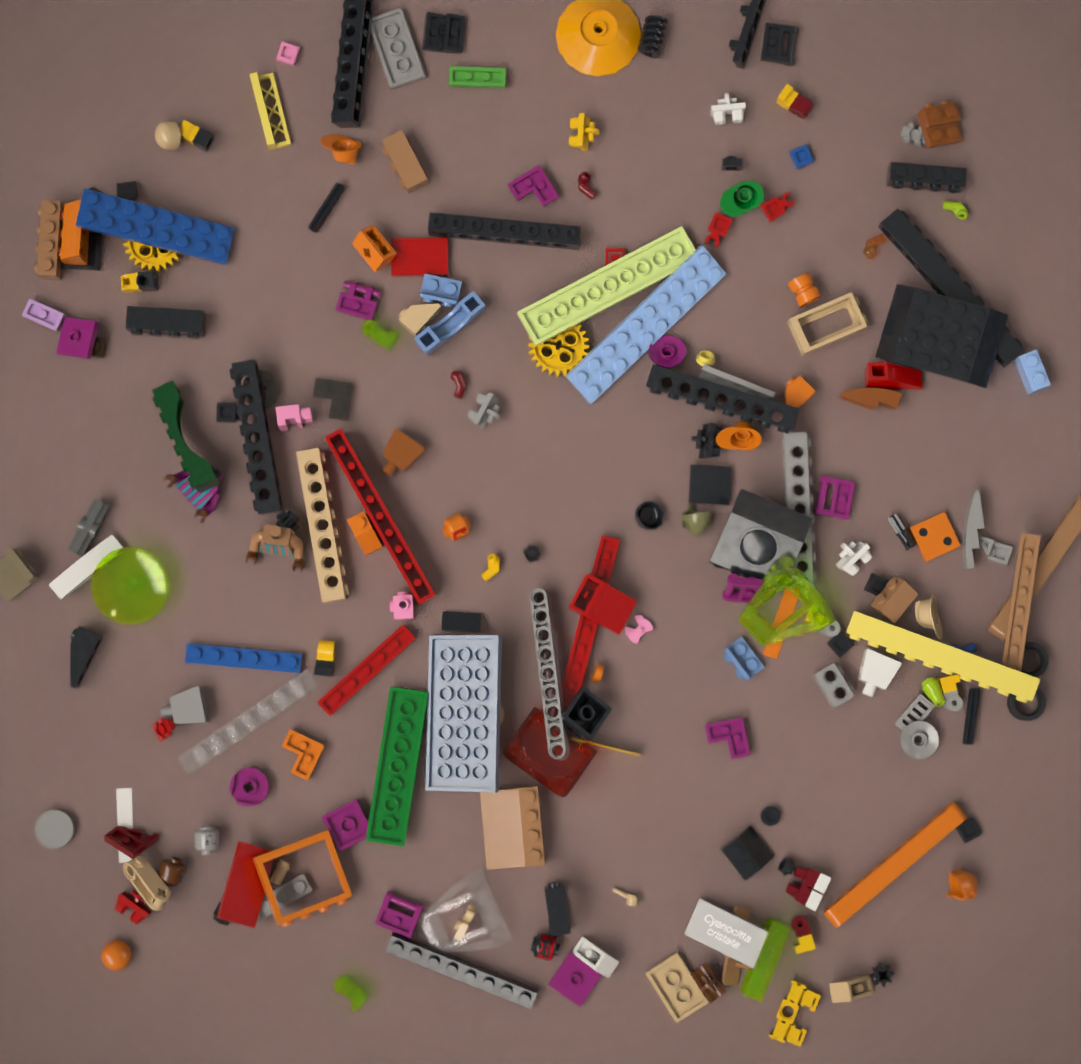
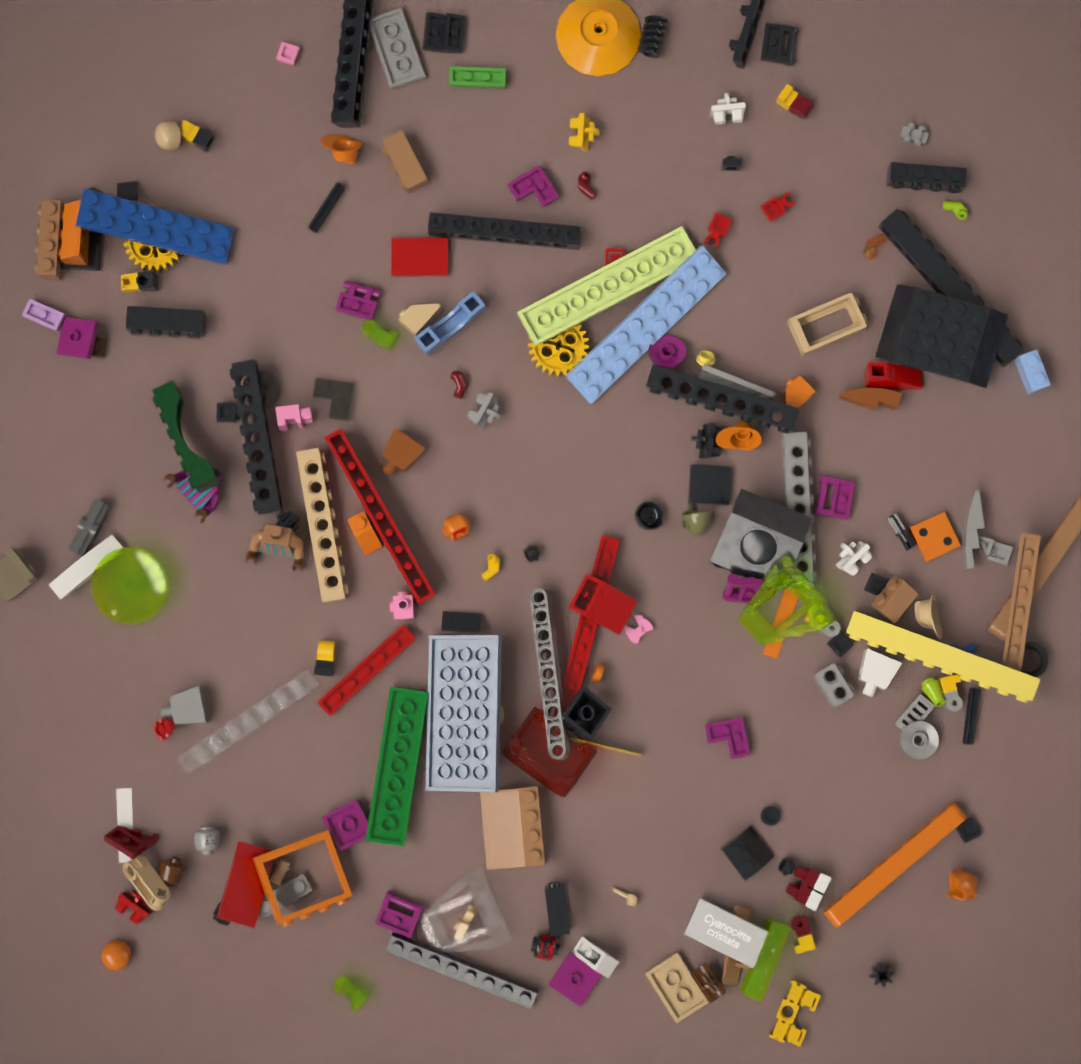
(54, 829): light grey tile -> none
(82, 650): black slope -> none
(243, 658): blue plate -> none
(258, 780): magenta plate -> none
(262, 107): light yellow fence -> none
(307, 750): orange plate -> none
(374, 248): orange brick -> none
(440, 289): medium blue bracket -> none
(741, 198): green piece -> none
(743, 659): medium blue bracket -> none
(801, 157): blue tile -> none
(803, 288): orange wheel -> none
(851, 989): tan slope -> none
(940, 124): dark orange plate -> none
(1027, 717): black tyre -> none

